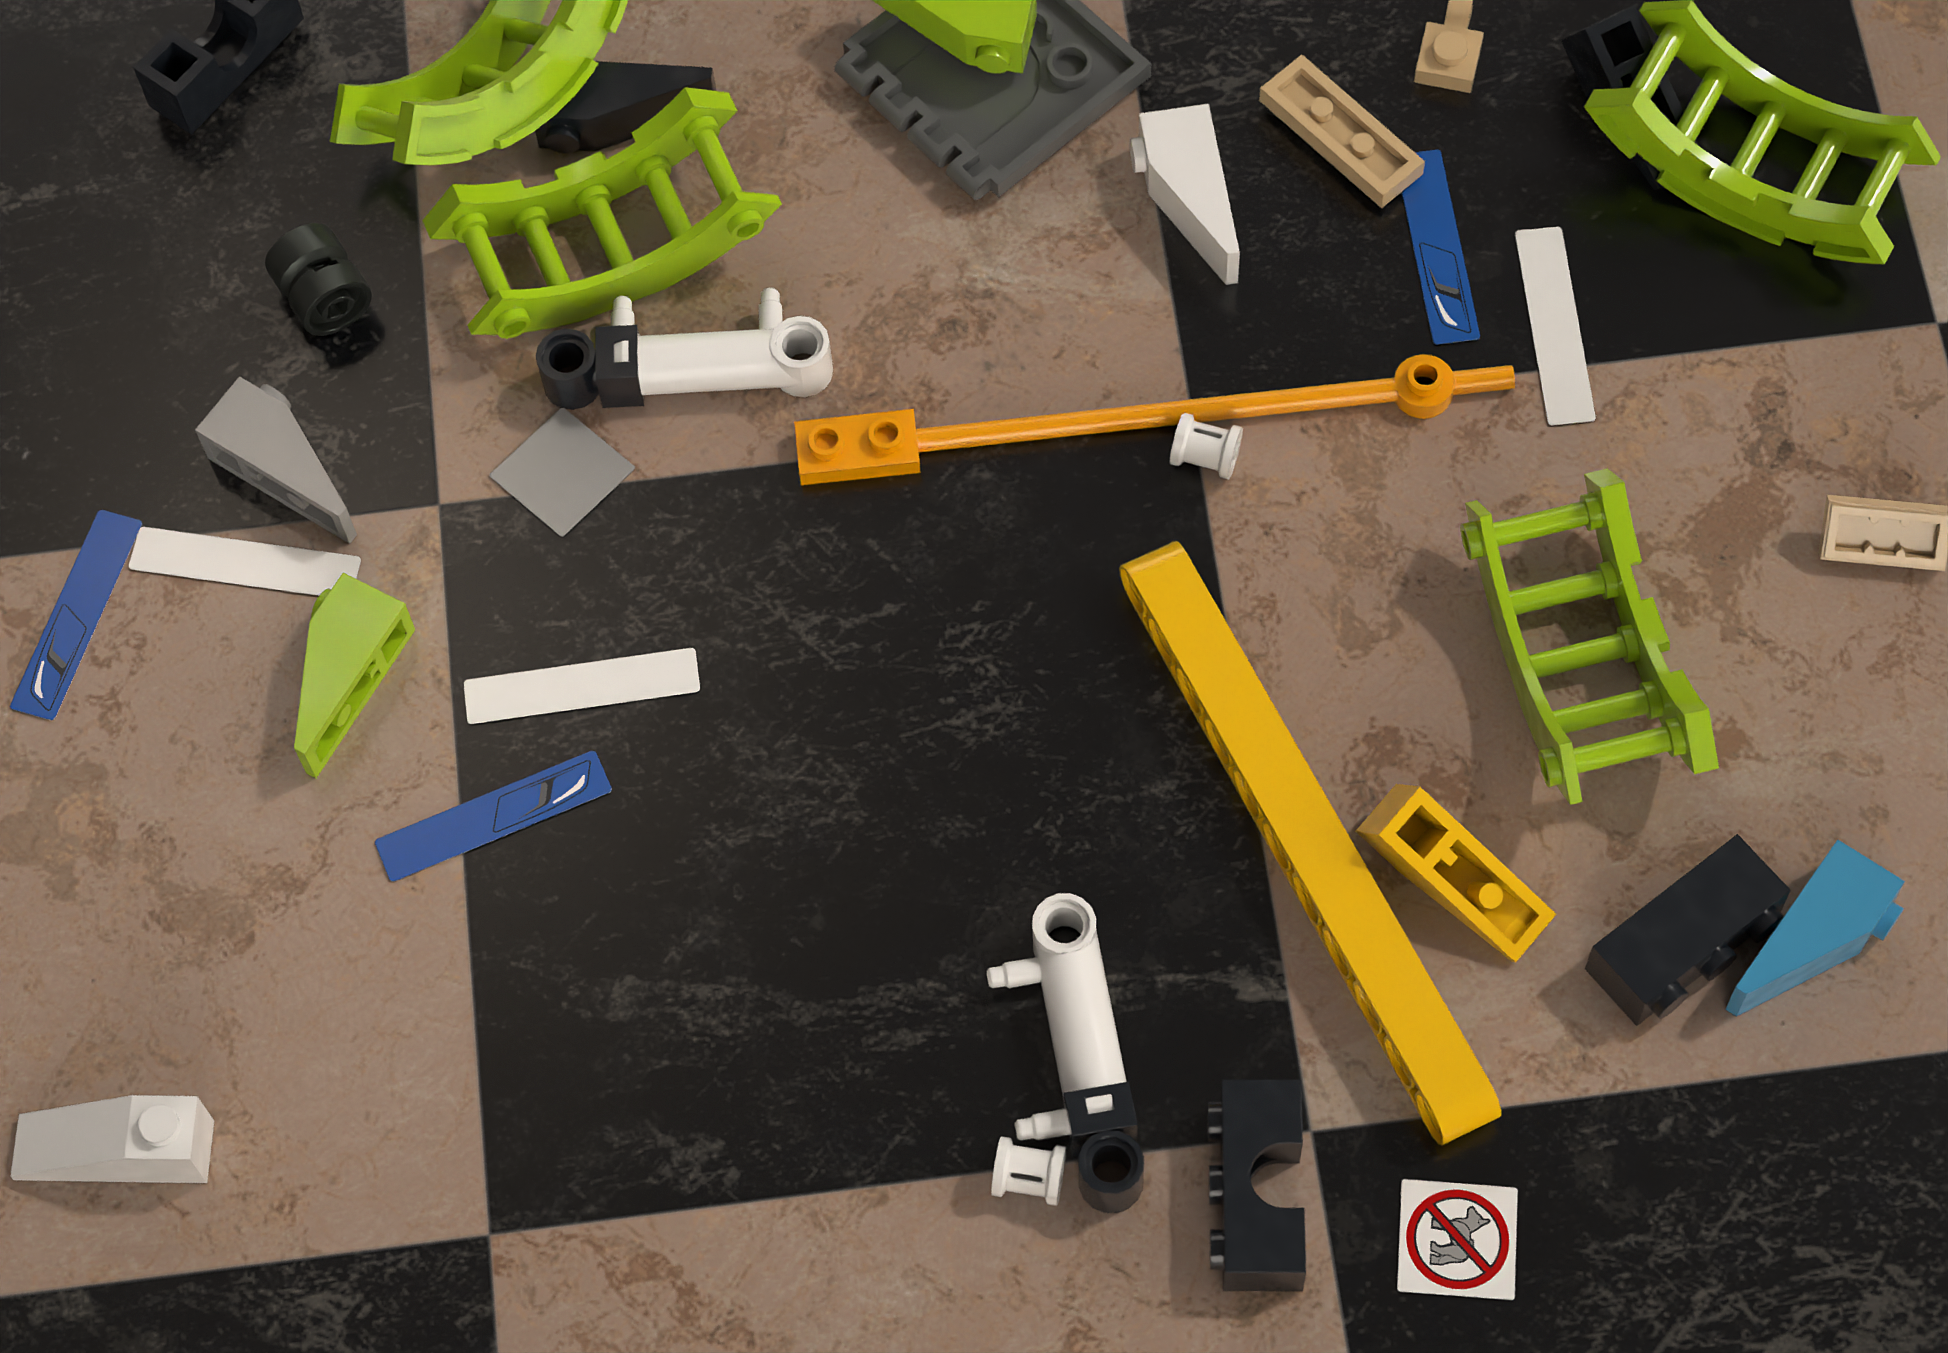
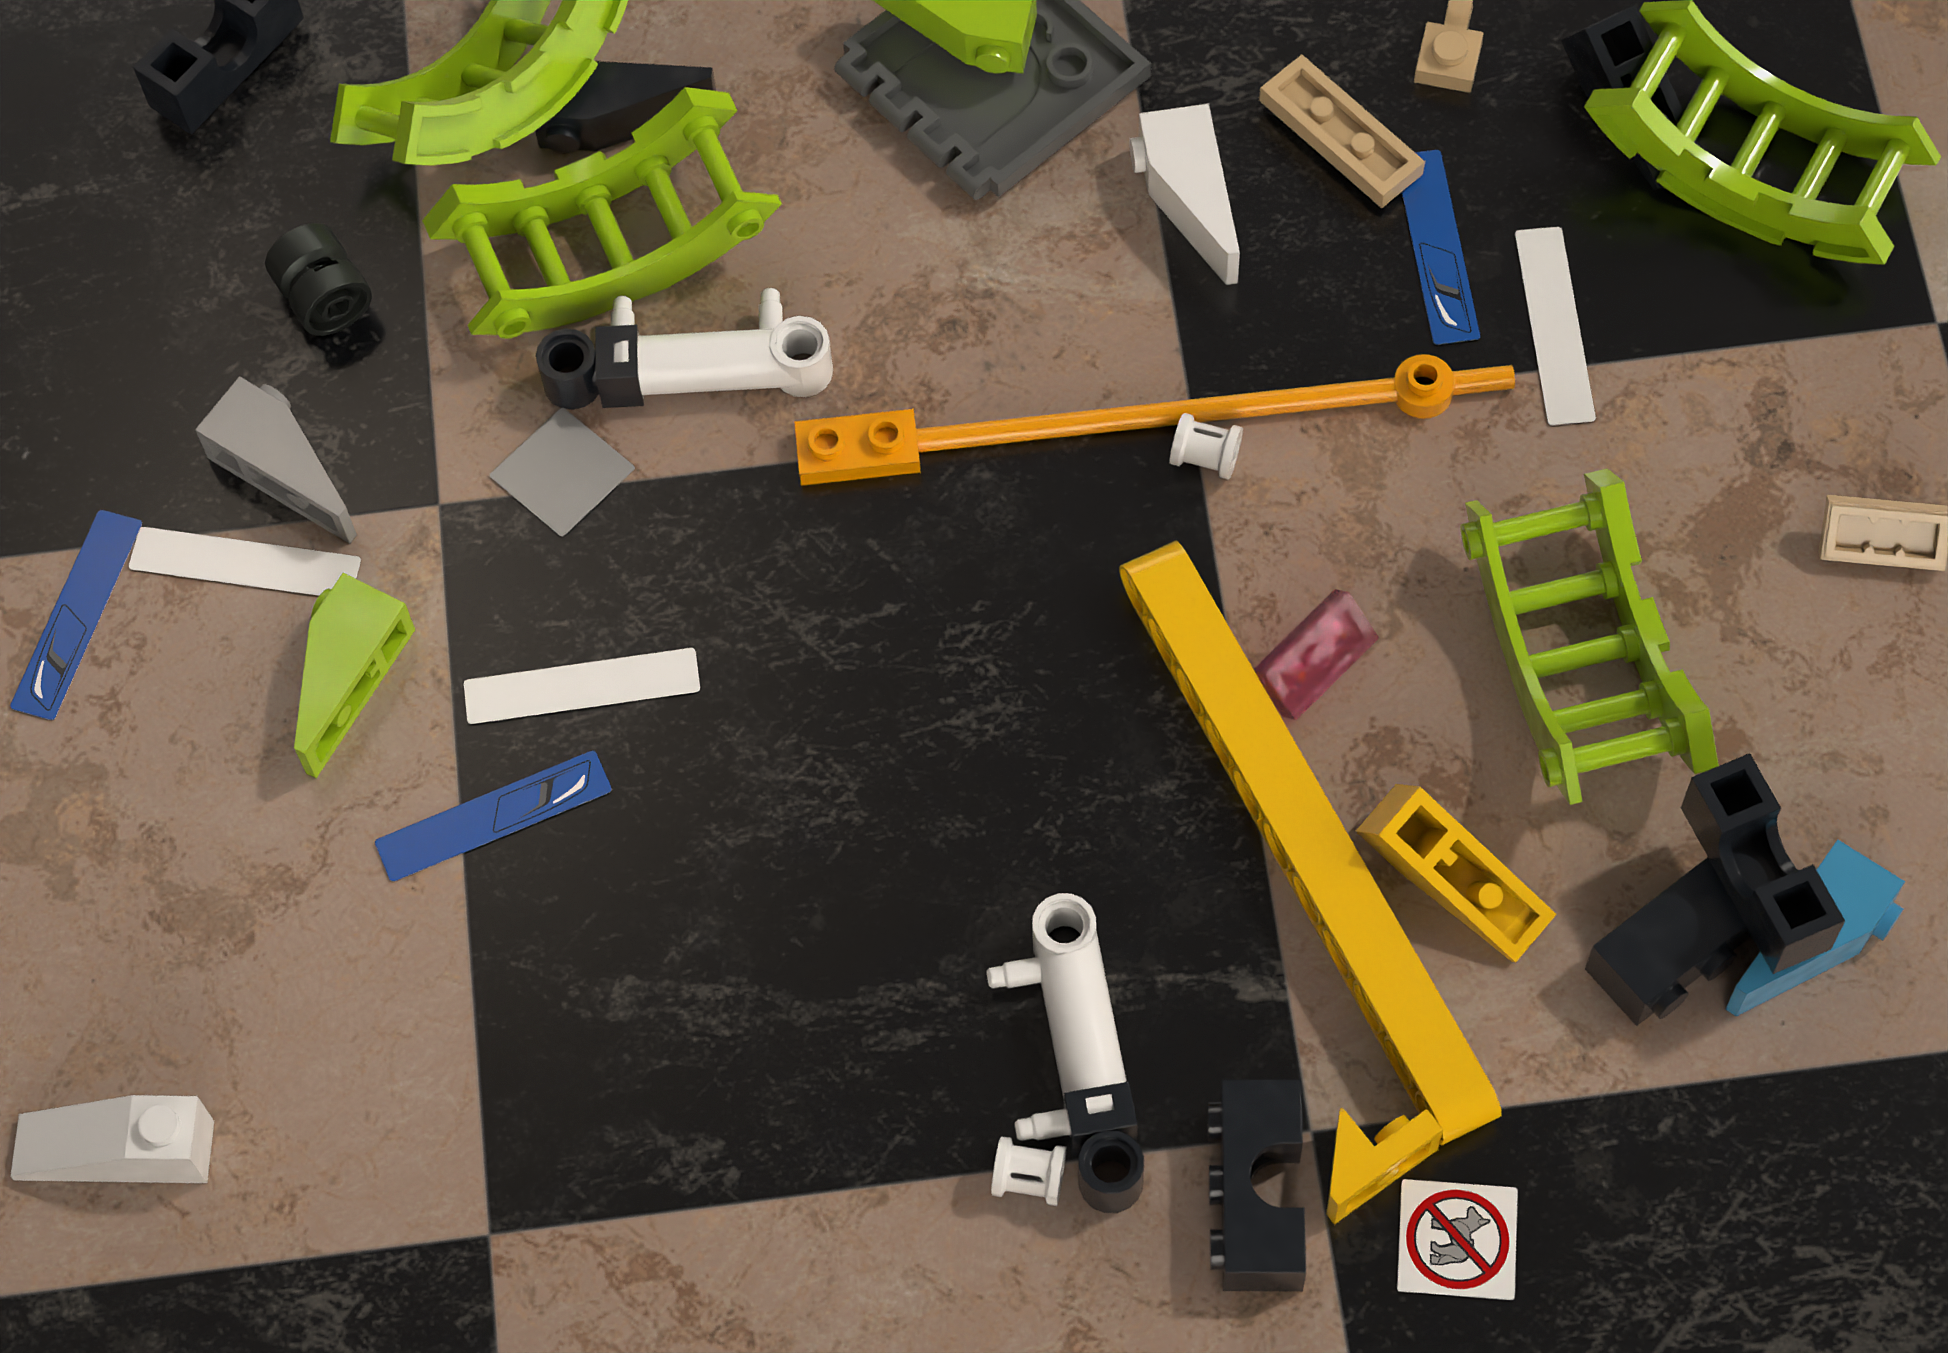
(1315, 654): none -> clear pink plate
(1366, 1169): none -> yellow slope
(1738, 829): none -> black arch

